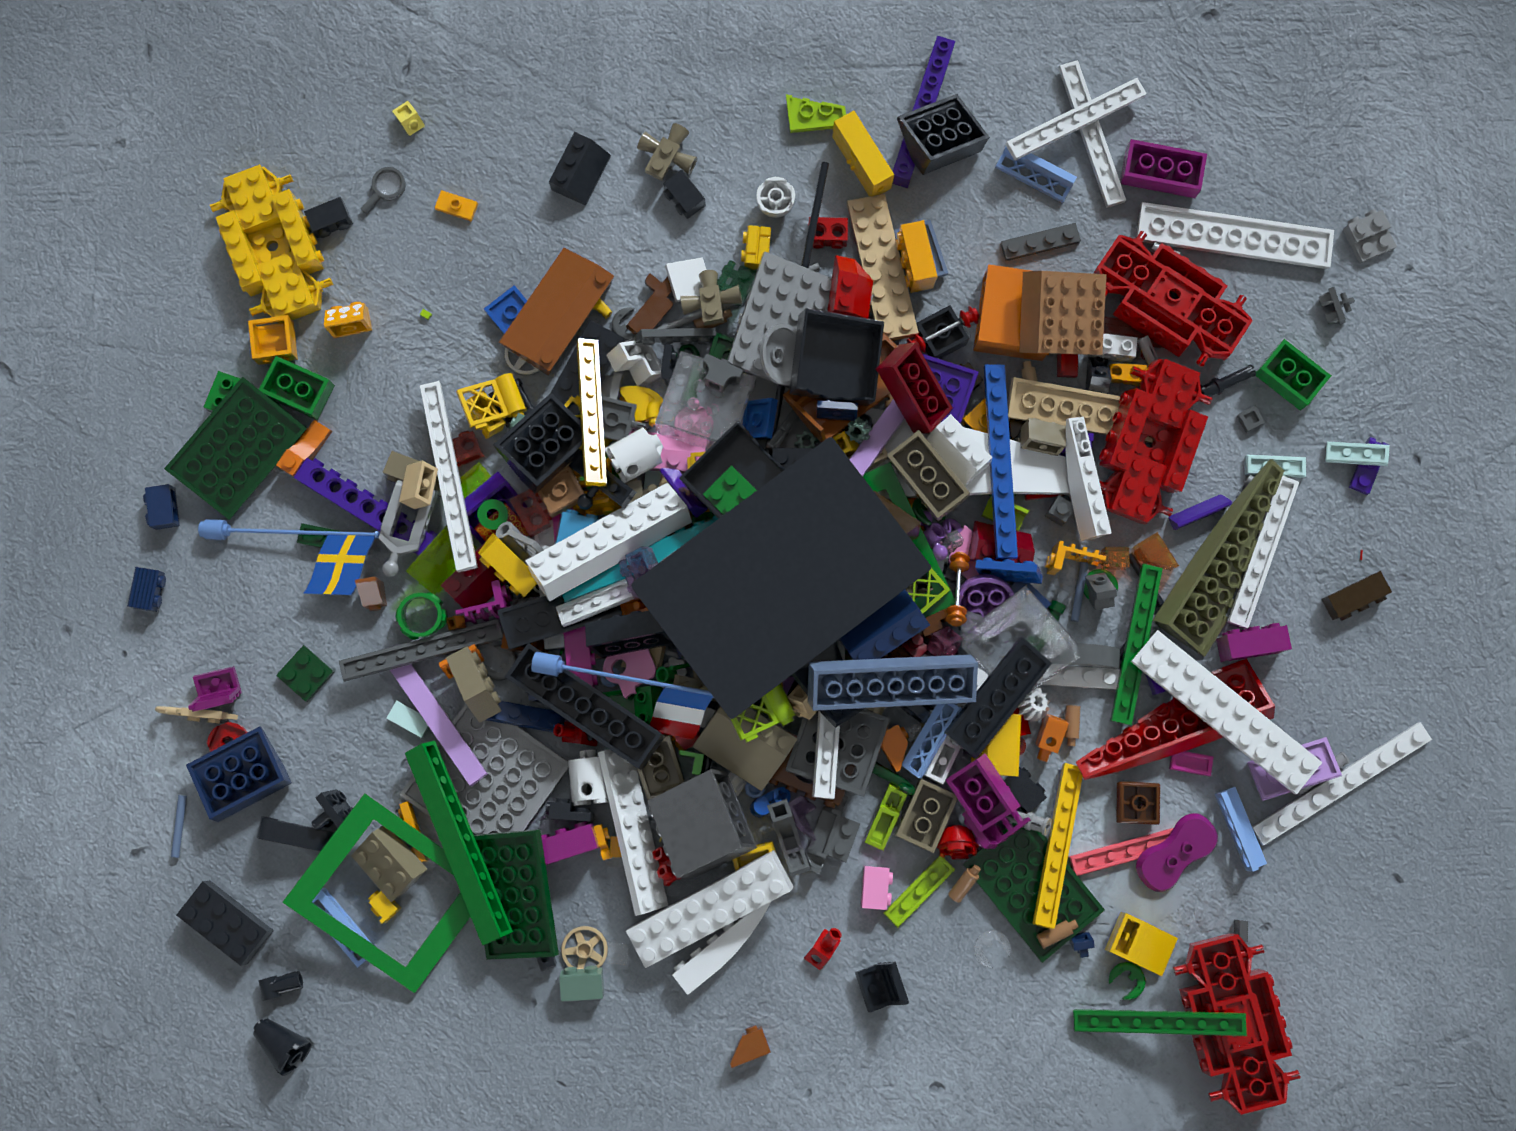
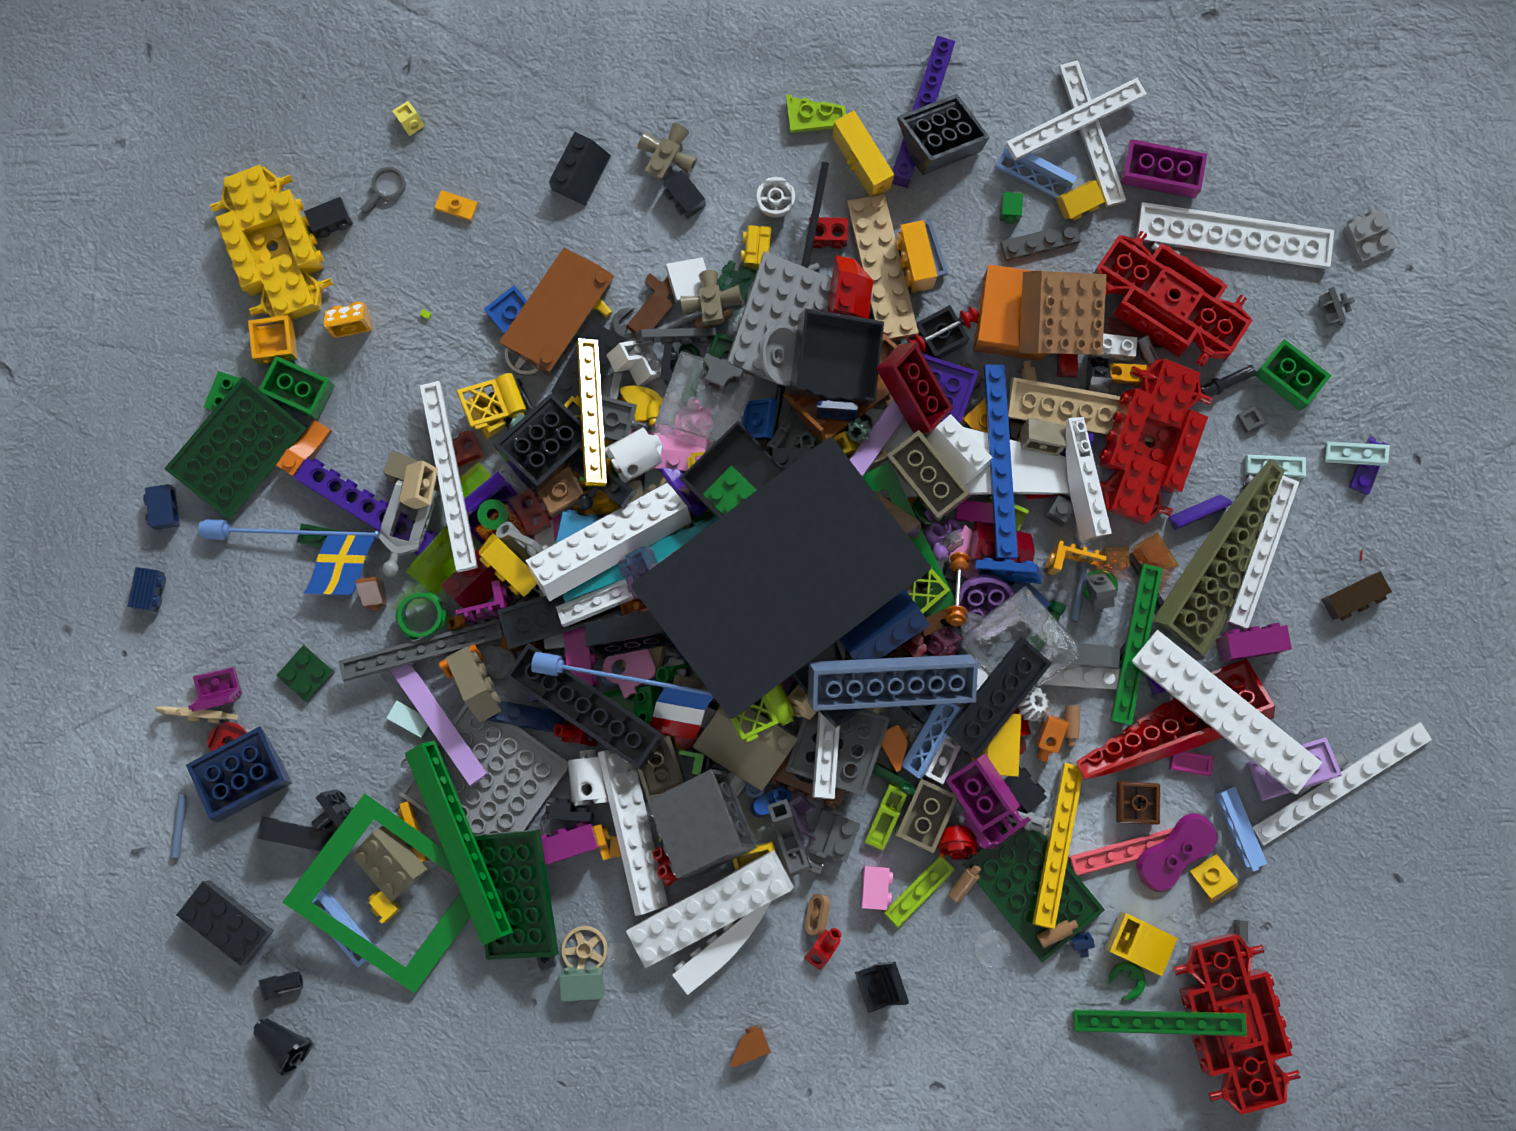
(817, 914): none -> medium nougat plate
(975, 511): none -> dark pink tile
(1011, 207): none -> green brick
(1080, 200): none -> yellow brick
(1214, 878): none -> yellow piece

